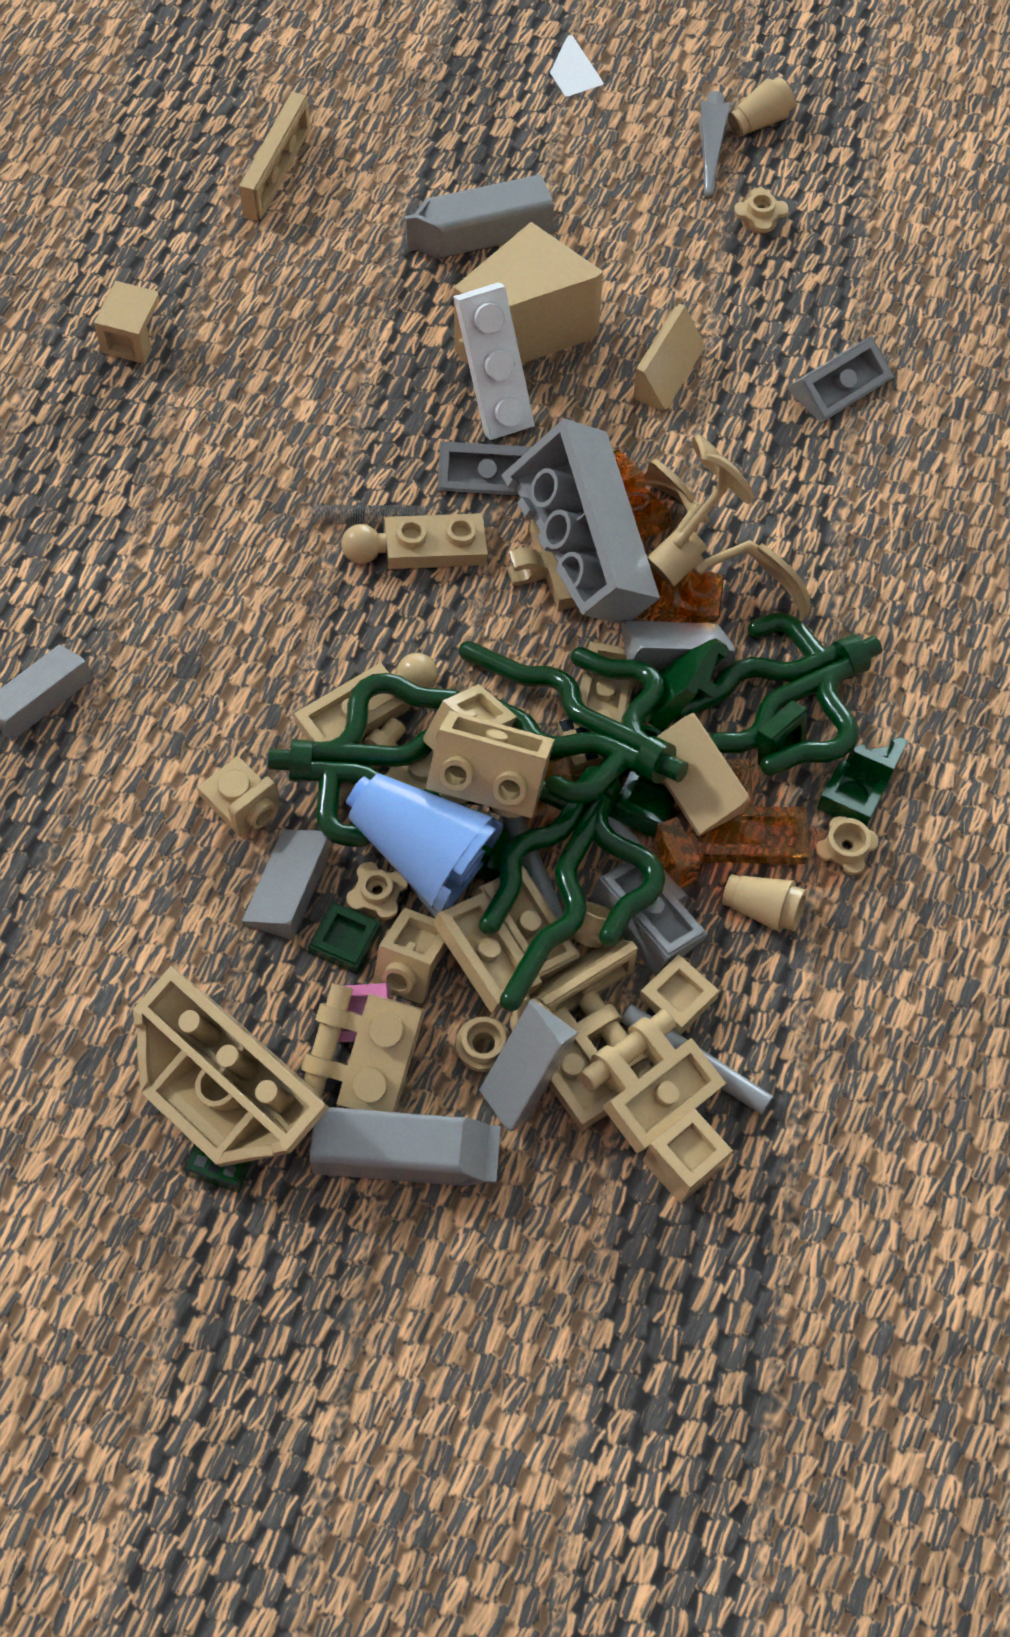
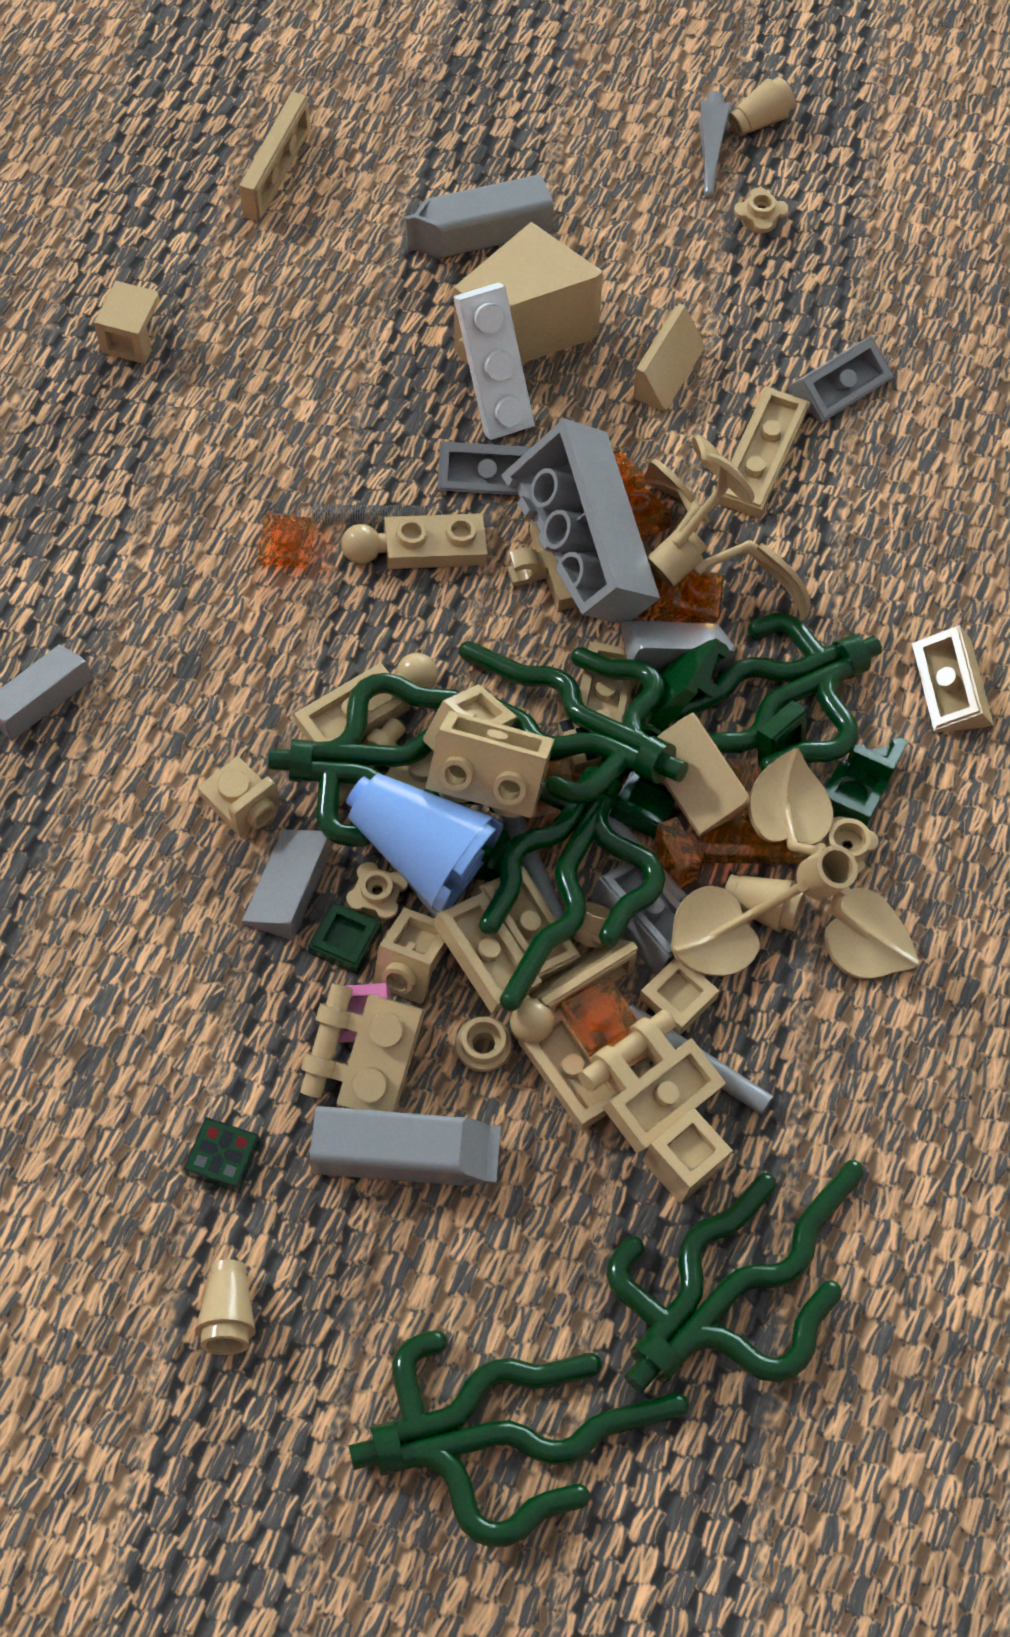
(218, 1077): tan wedge -> none
(226, 1310): none -> tan cone
(286, 541): none -> clear orange plate
(426, 1438): none -> dark green plant
(526, 1064): light grey slope -> none
(573, 70): white sticker -> none
(598, 1016): none -> clear orange plate
(681, 1330): none -> dark green plant
(766, 447): none -> tan tile
(794, 806): none -> tan plant
(952, 681): none -> tan slope

